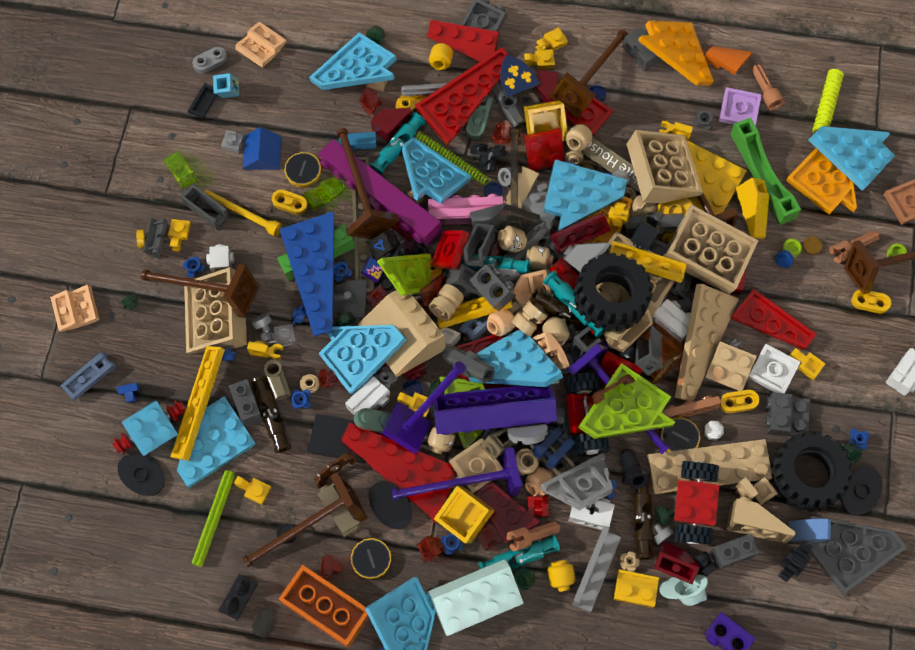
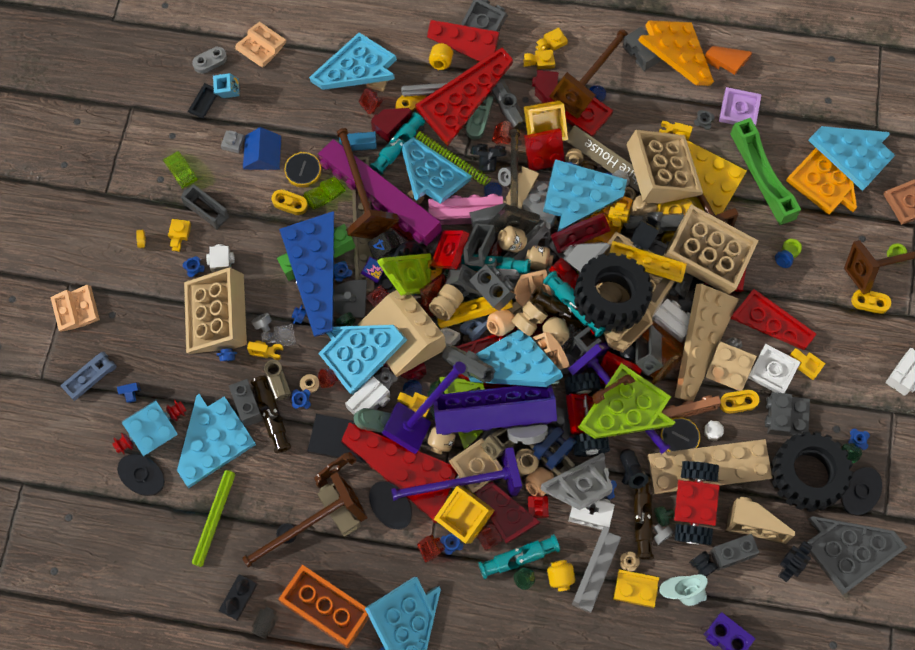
(130, 302): clear green plate -> none
(155, 237): dark grey hinge -> none
(197, 403): yellow tile -> none
(238, 293): reddish brown tile -> none
(255, 491): yellow plate -> none
(271, 226): yellow piece -> none
(328, 566): clear red tile -> none
(371, 559): black tile -> none
(376, 34): clear green tile -> none
(476, 597): light aqua brick -> none
(516, 76): dark blue shield -> none
(524, 537): nougat piece -> none
(578, 138): tan head -> none
(676, 563): dark red slope -> none
(745, 489): tan plate -> none
(754, 203): yellow slope -> none
(765, 490): tan plate -> none
(771, 96): nougat piece -> none
(811, 530): medium blue slope -> none
(812, 245): pearl gold piece -> none
(828, 99): neon yellow piece -> none
(843, 248): nougat piece -> none

